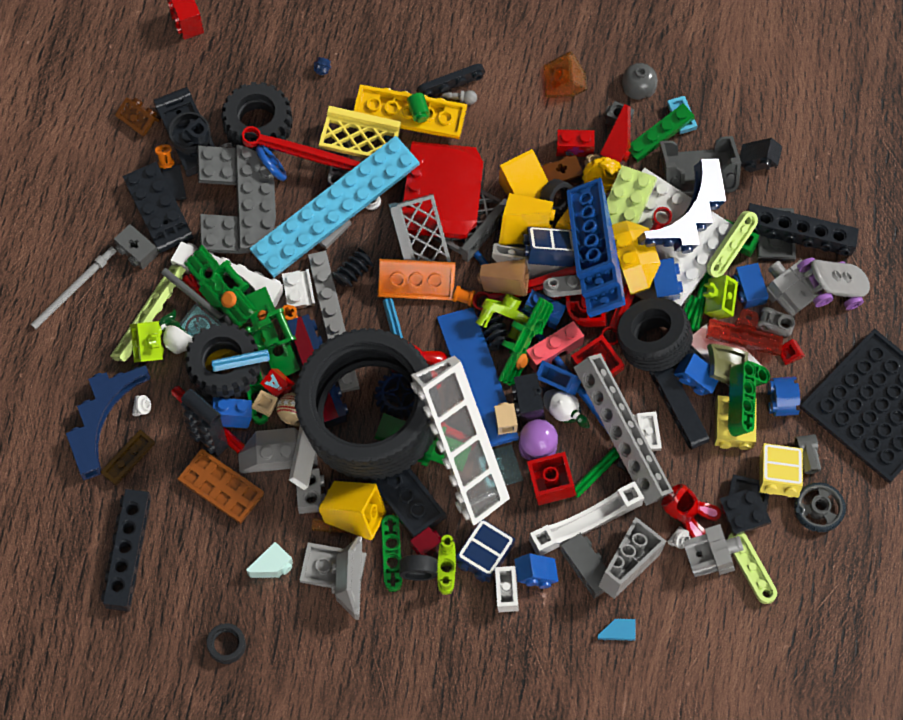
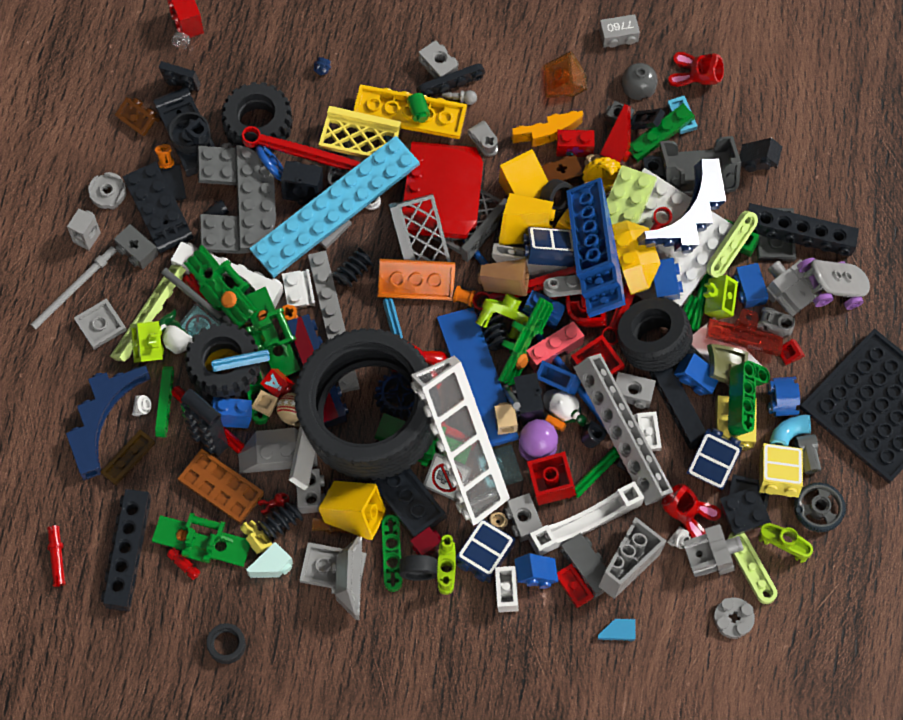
(55, 548): none -> red pin
(84, 229): none -> light grey brick
(100, 324): none -> light grey plate
(109, 200): none -> light grey plate
(164, 403): none -> green beam
(180, 76): none -> black plate
(181, 40): none -> clear tile
(183, 563): none -> red axle
(198, 546): none -> green piece
(217, 208): none -> black cone
(257, 539): none -> light yellow plate
(277, 501): none -> red arm
(280, 520): none -> black piece
(301, 182): none -> black brick
(435, 52): none -> light grey brick
(438, 478): none -> piece
(484, 138): none -> light grey piece
(498, 516): none -> tan plate
(510, 396): none -> dark grey bar
(523, 506): none -> light grey brick
(546, 133): none -> light orange slope
(559, 425): none -> orange tile
(574, 586): none -> red plate
(593, 434): none -> black plate
(619, 31): none -> light grey brick
(642, 385): none -> light grey brick
(647, 119): none -> black plate
(654, 162): none -> black brick
(705, 69): none -> red piece
(715, 458): none -> dark blue brick
(743, 611): none -> light grey plate
(774, 534): none -> lime connector
(789, 429): none -> medium azure cylinder

